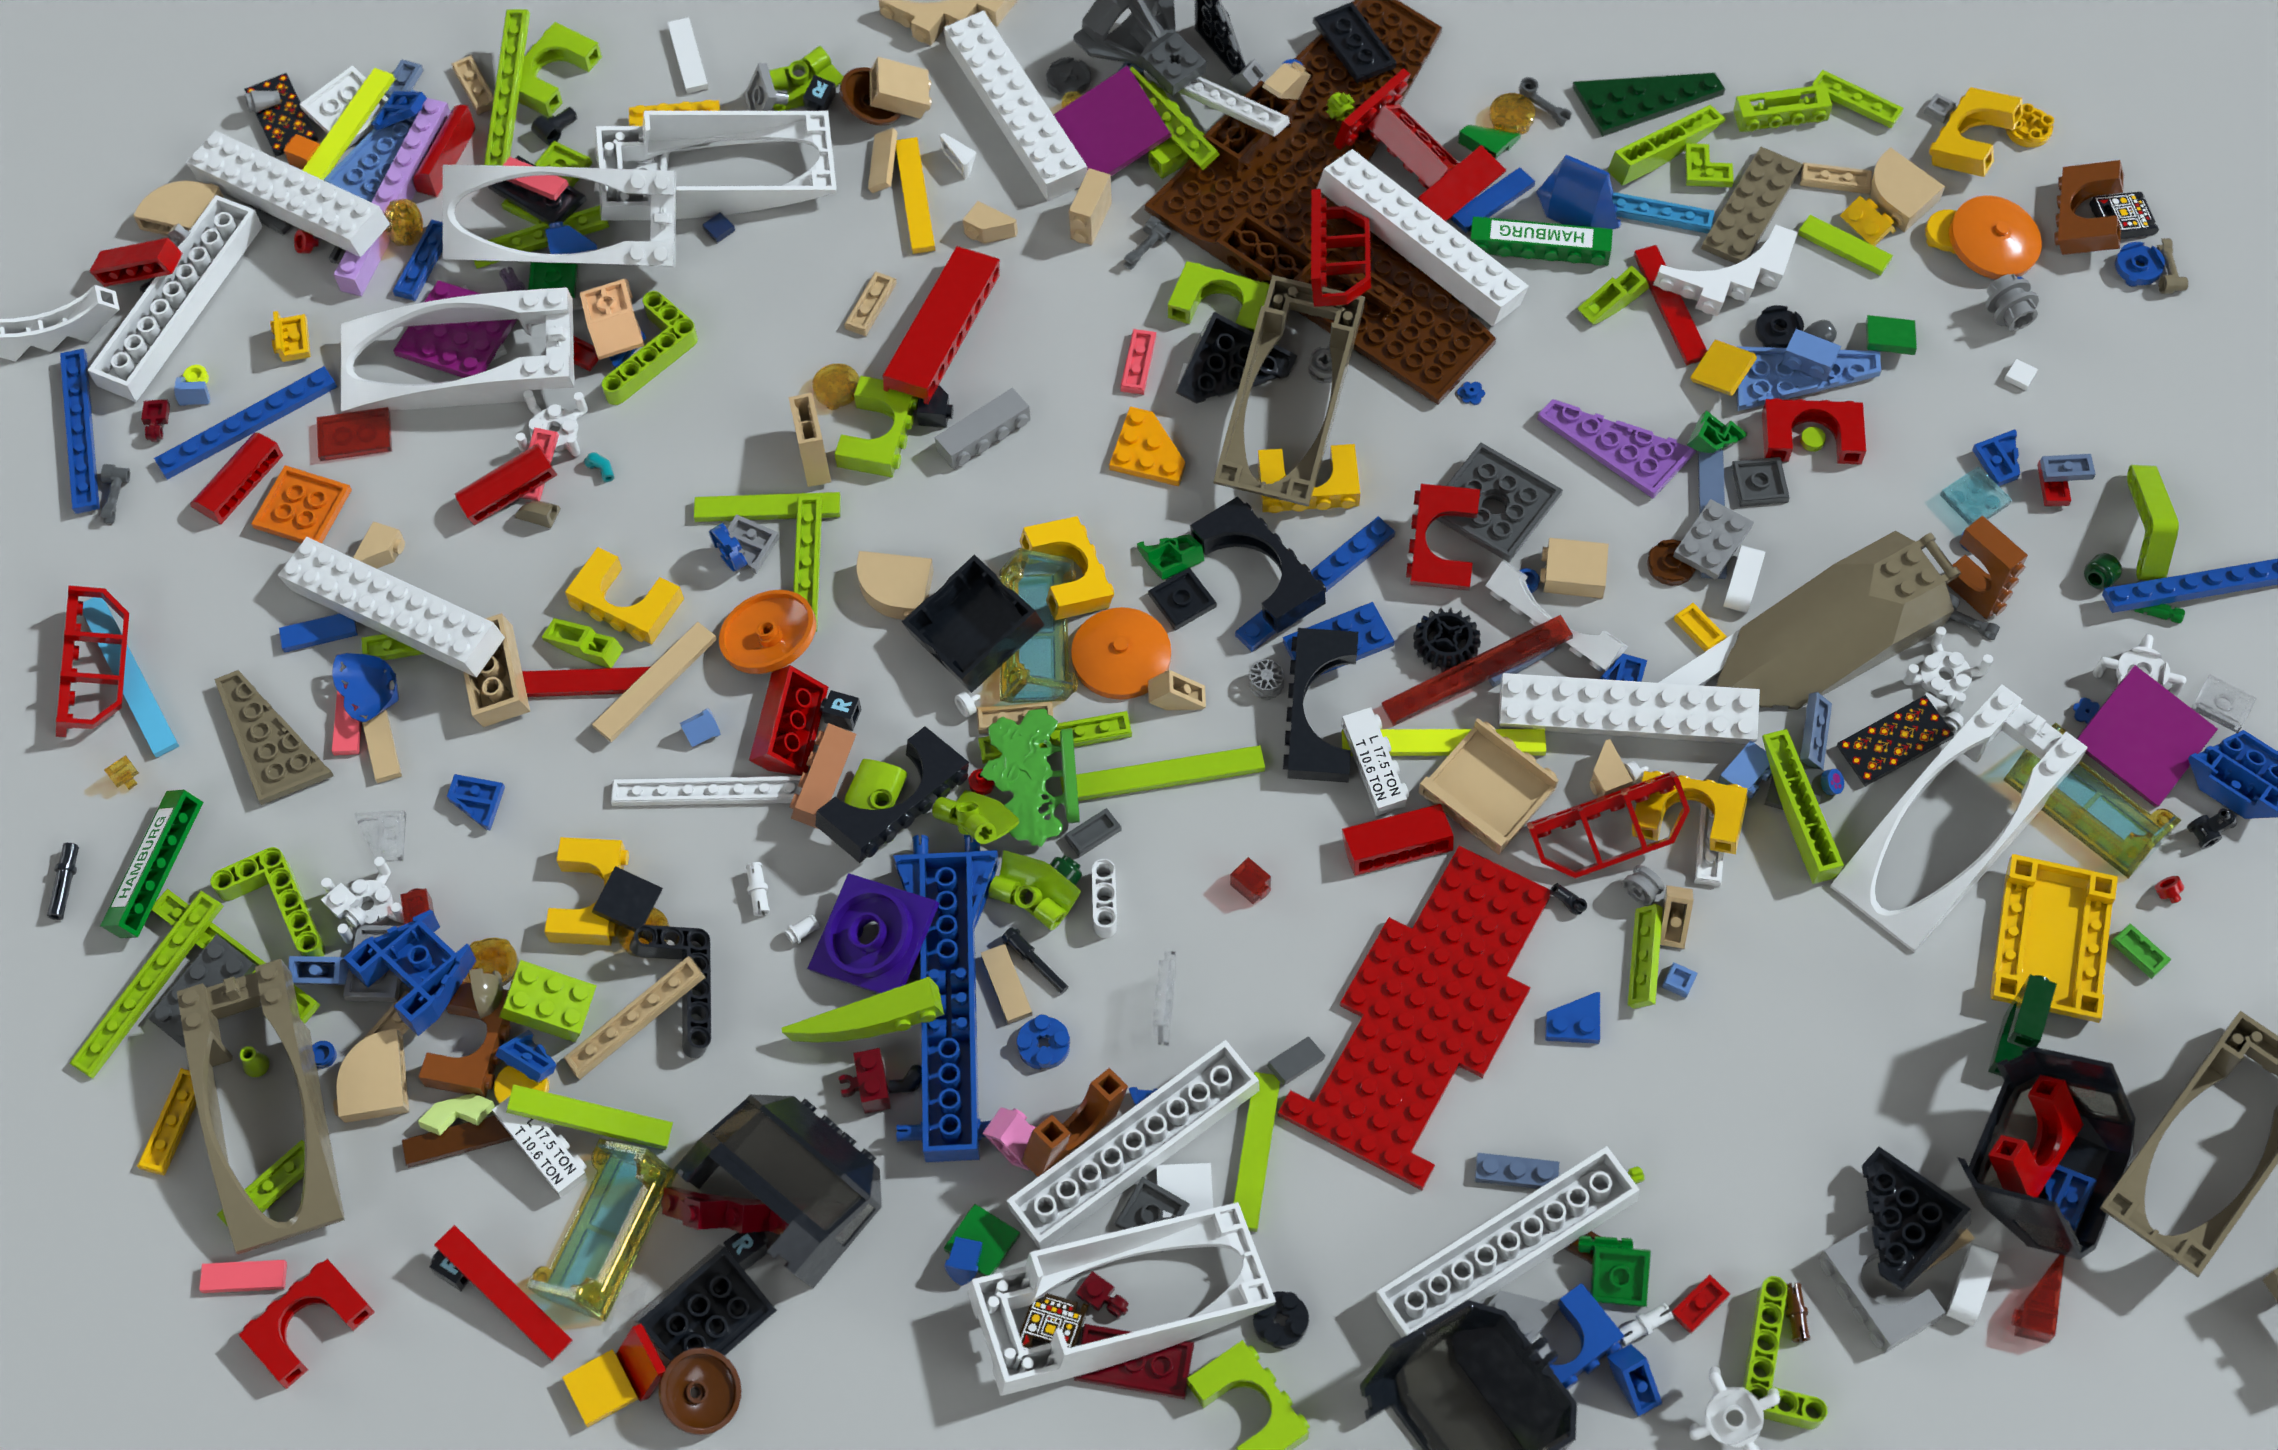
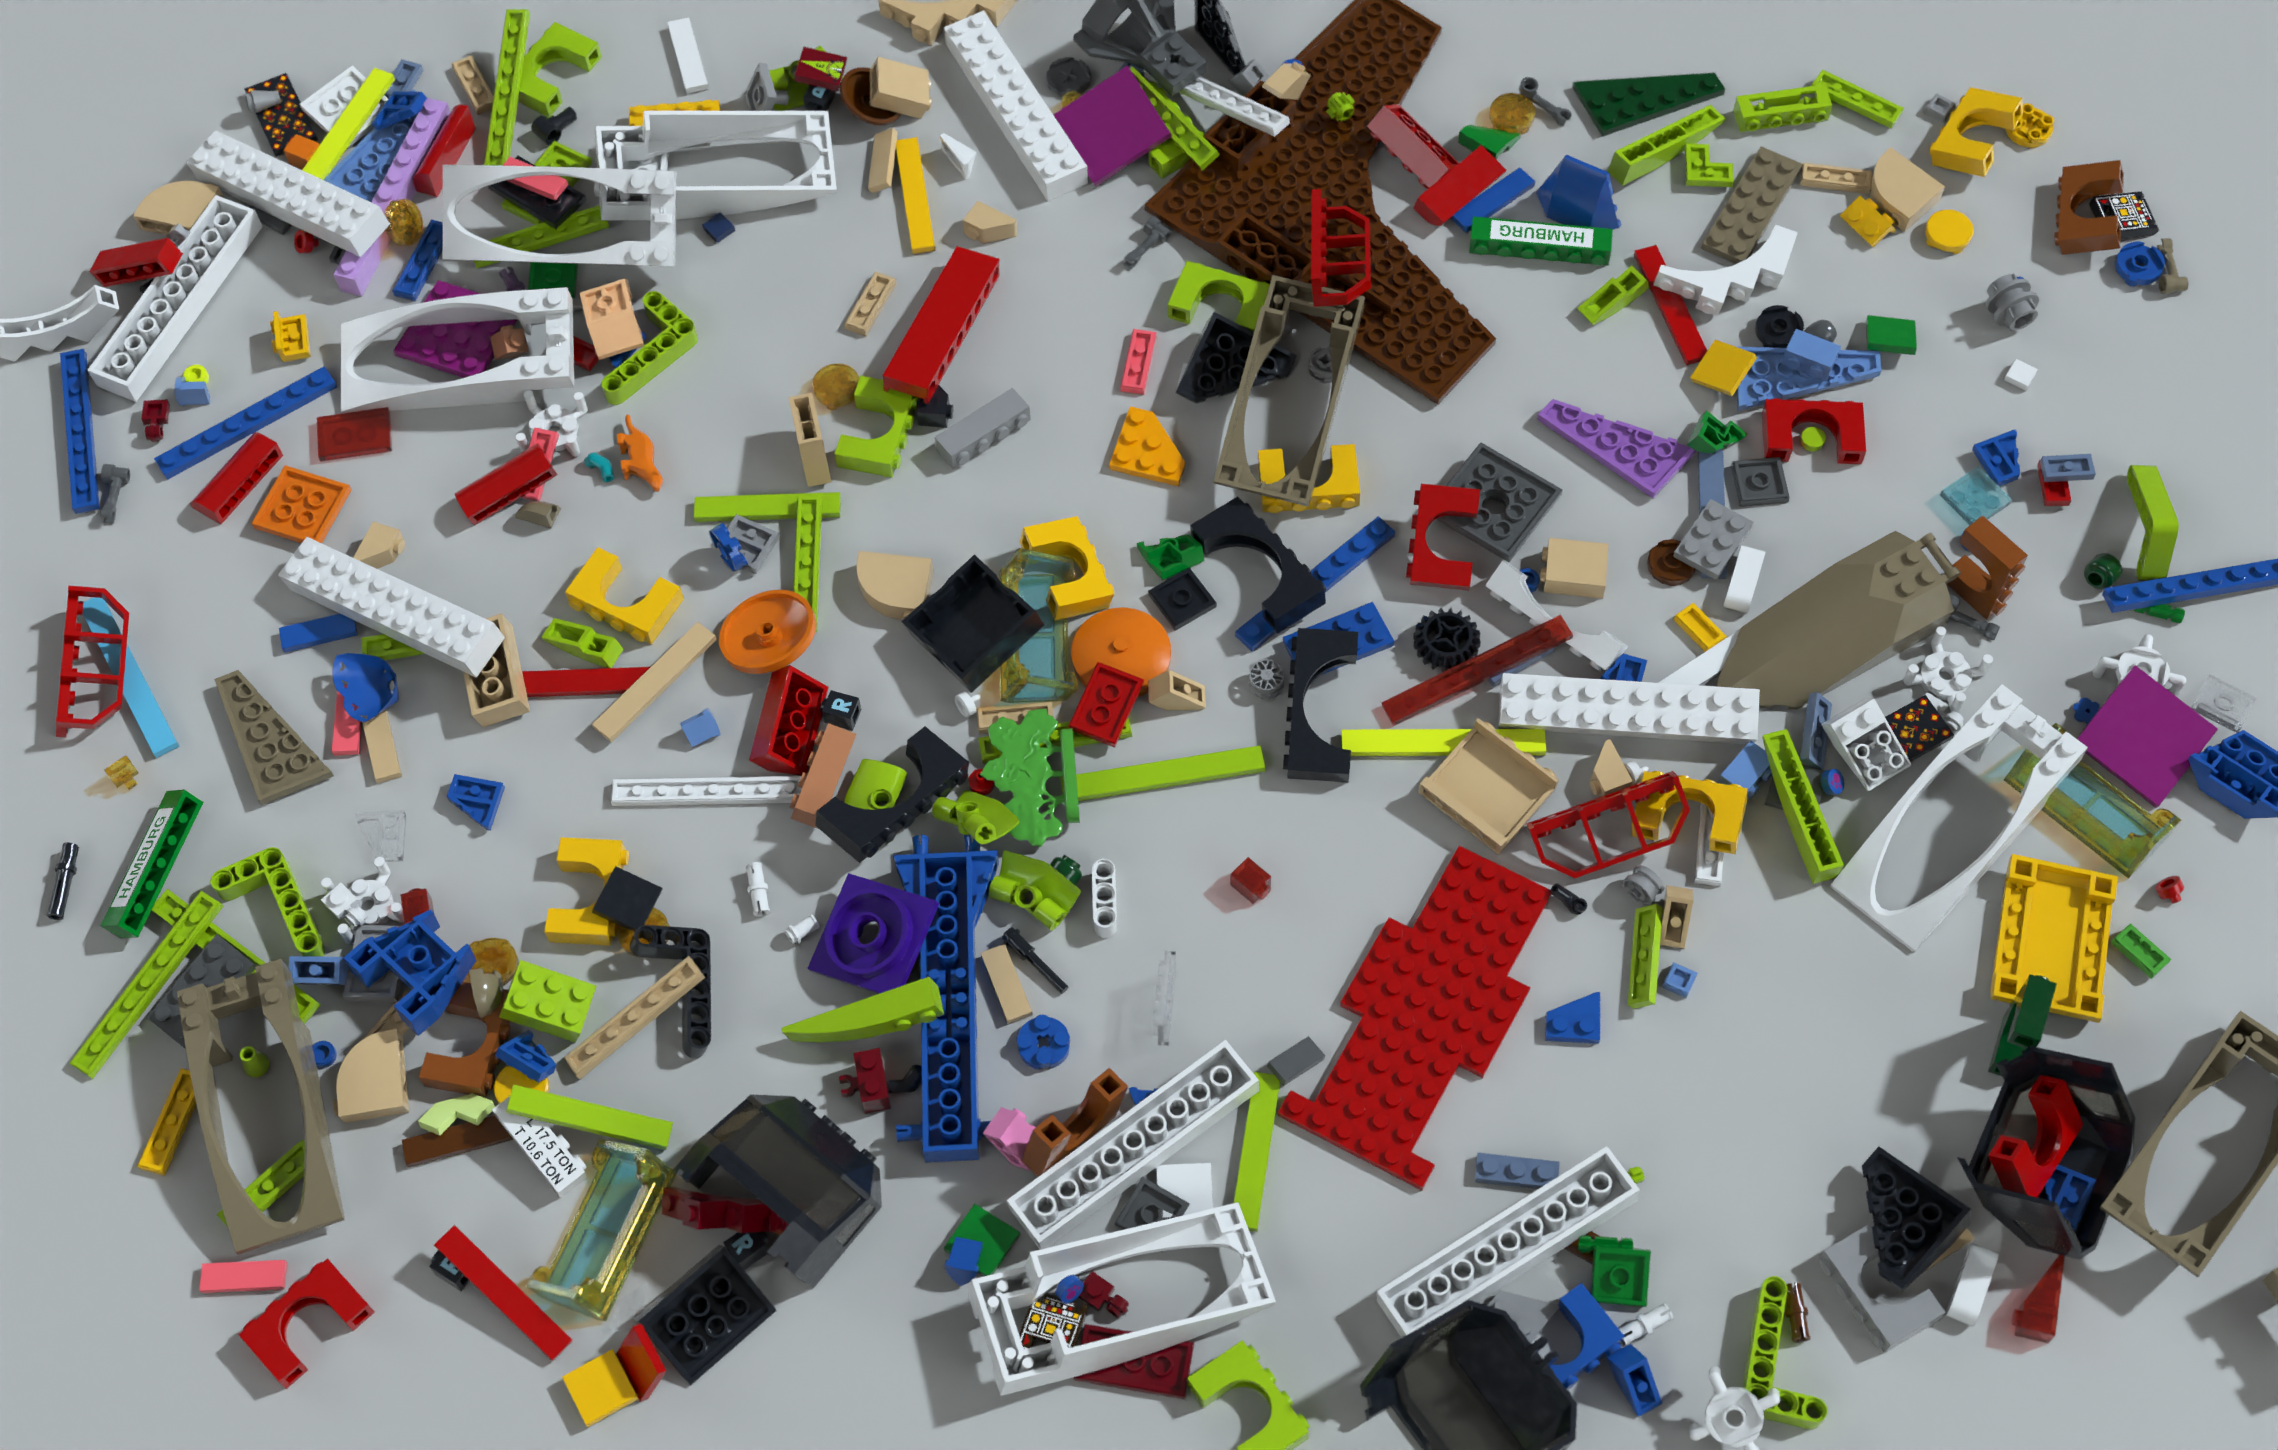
(509, 343): none -> nougat brick
(567, 240): blue slope -> none
(641, 456): none -> orange animal
(716, 1388): reddish brown dish -> none
(820, 69): none -> dark red tile
(1069, 1289): none -> blue tile
(1090, 206): tan brick -> none
(1093, 832): dark grey tile -> none
(1106, 704): none -> red tile
(1295, 1326): black plate -> none
(1354, 42): black tile -> none
(1359, 119): red plate -> none
(1374, 761): white brick -> none
(1398, 839): red brick -> none
(1423, 238): white brick -> none
(1471, 392): blue plant -> none
(1663, 213): dark azure tile -> none
(1700, 1304): red plate -> none
(1845, 245): lime tile -> none
(1867, 743): none -> white slope
(1995, 237): orange dish -> none
(2212, 827): black piece -> none

